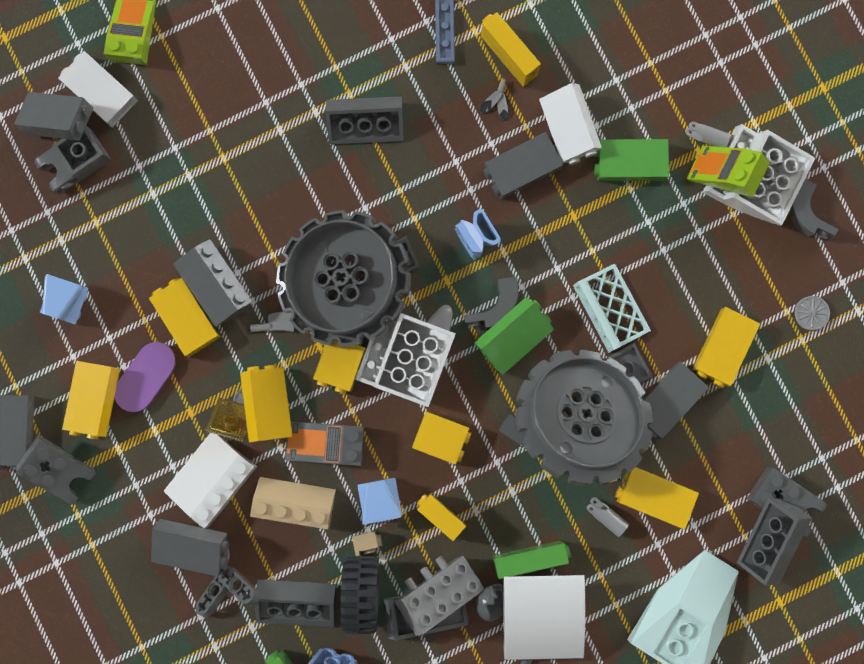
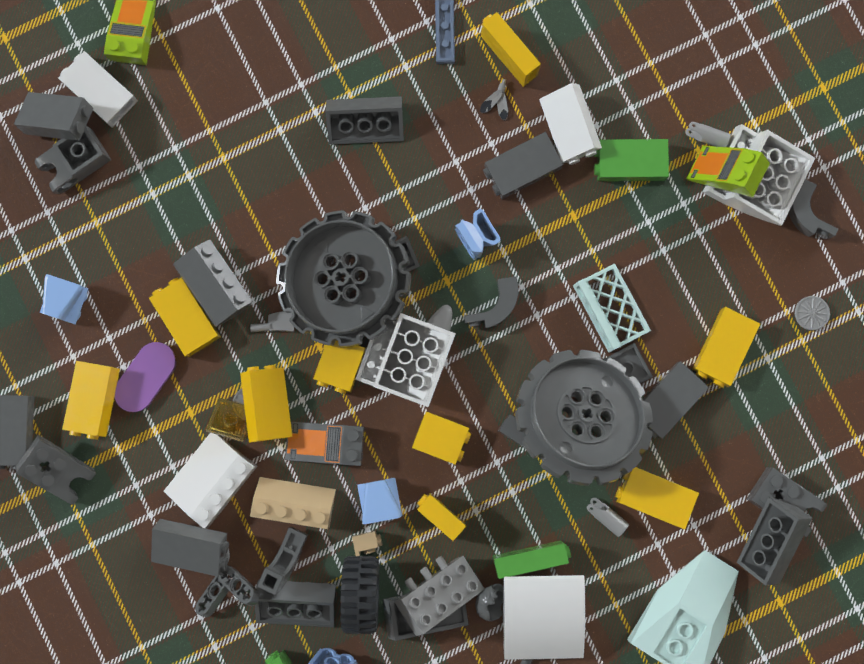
(281, 568): none -> dark grey arch
(514, 335): bright green brick -> none

